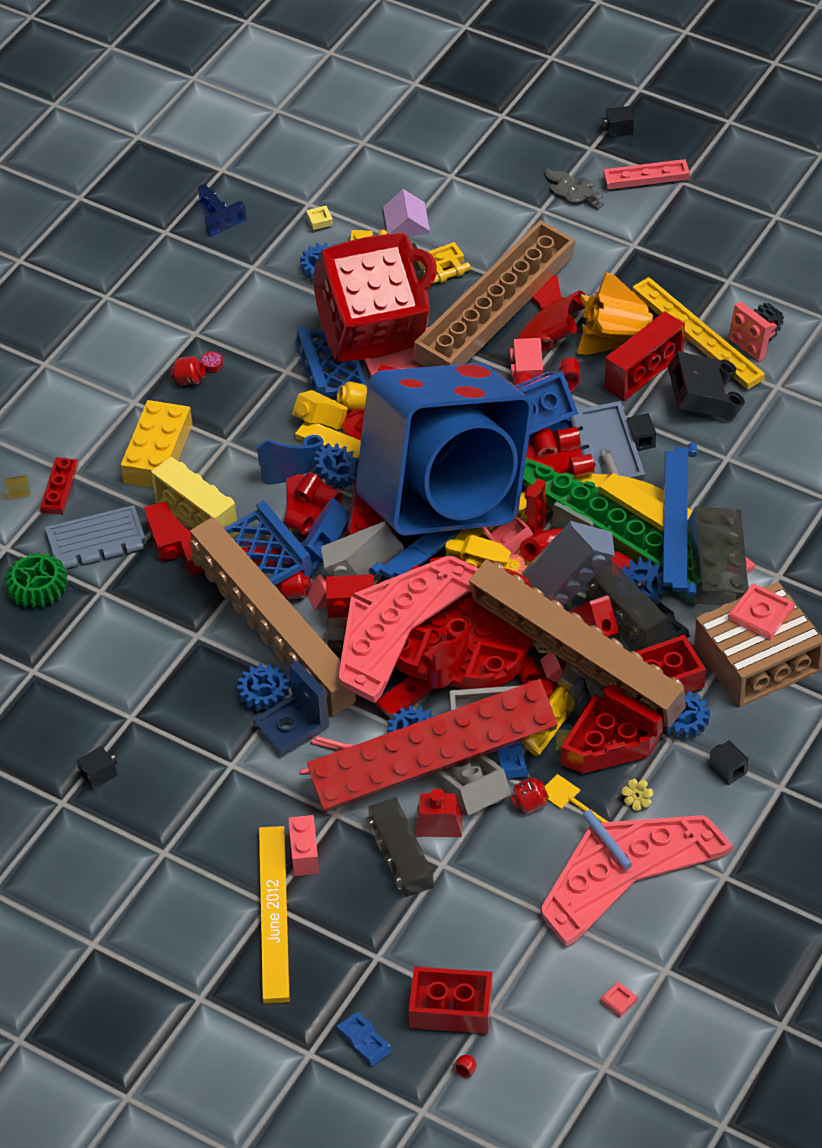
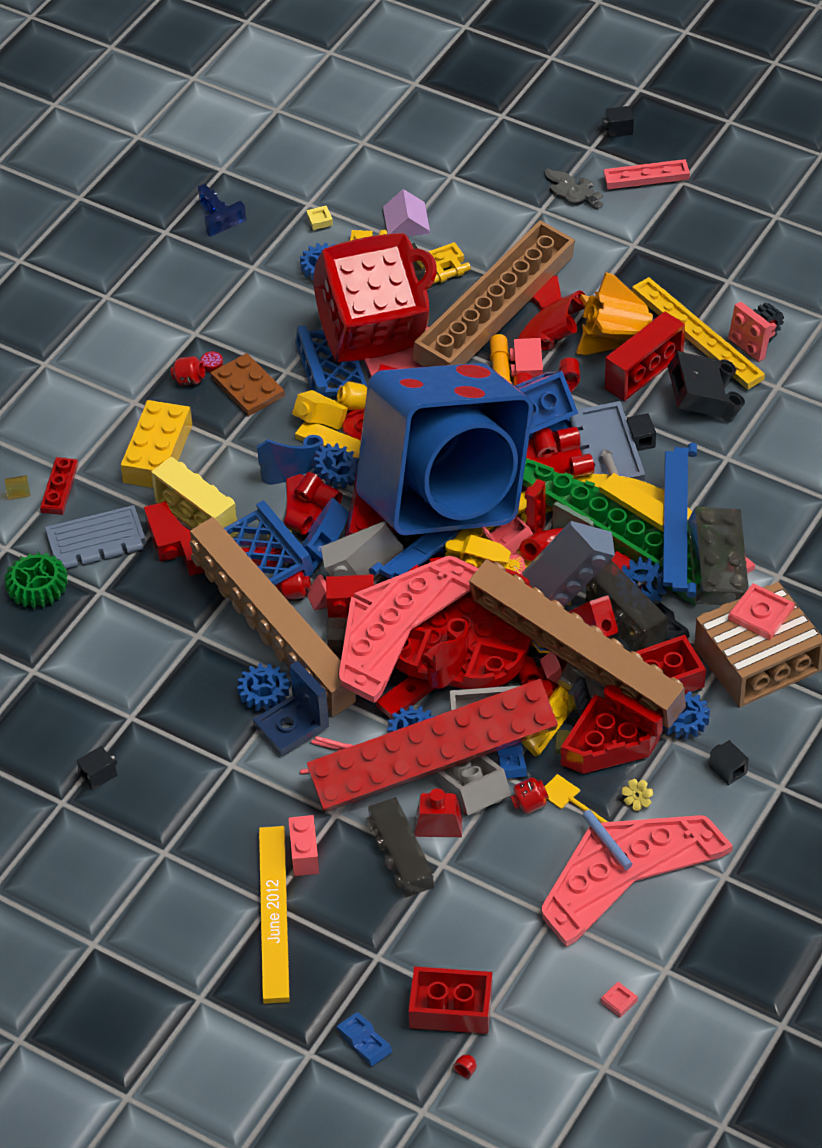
(247, 384): none -> dark orange plate
(500, 355): none -> light orange piece

